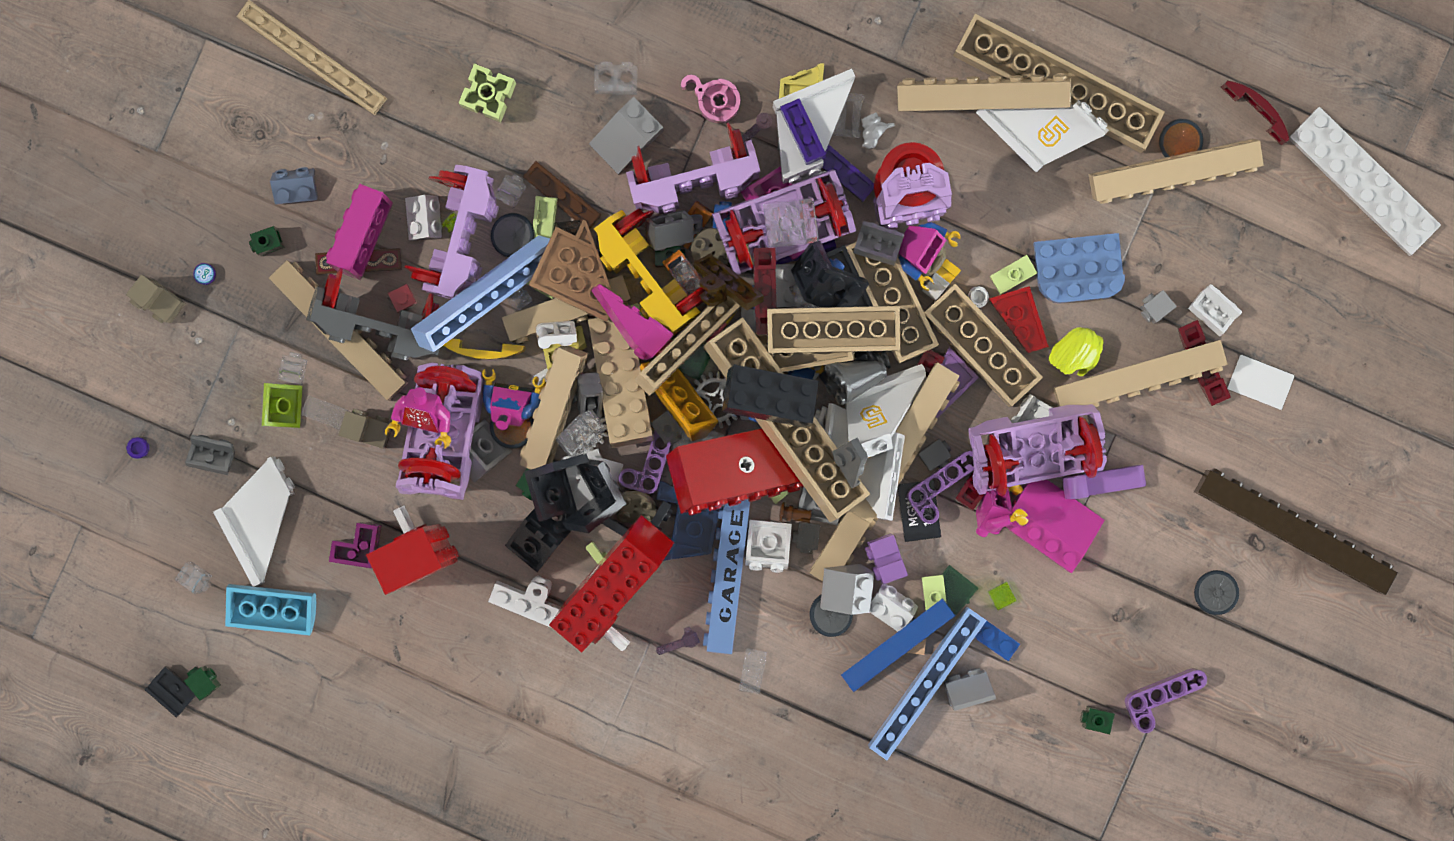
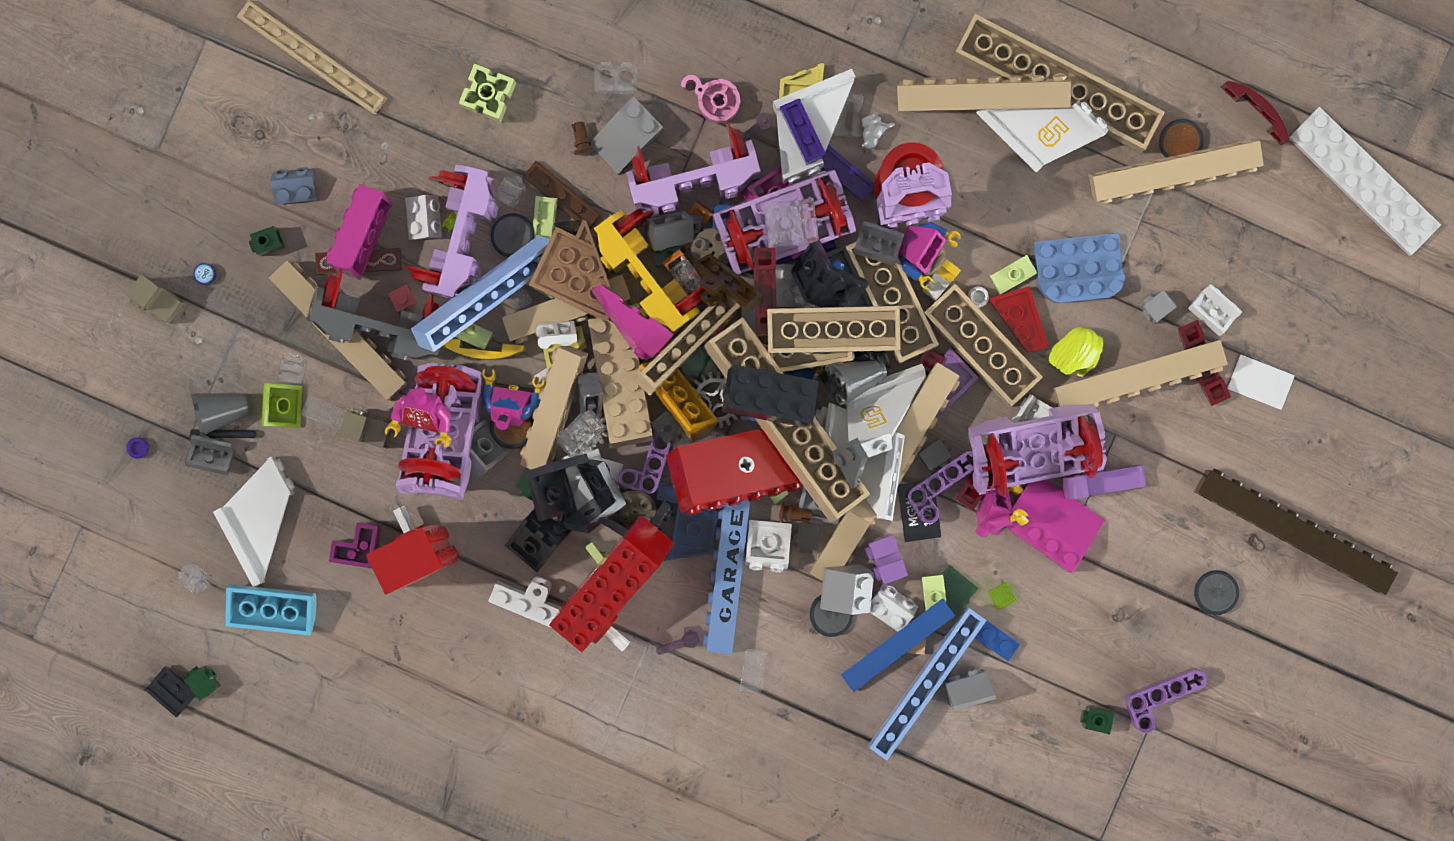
(219, 410): none -> dark grey cone
(227, 433): none -> black bar
(476, 336): none -> yellowish green plate
(582, 142): none -> reddish brown pin

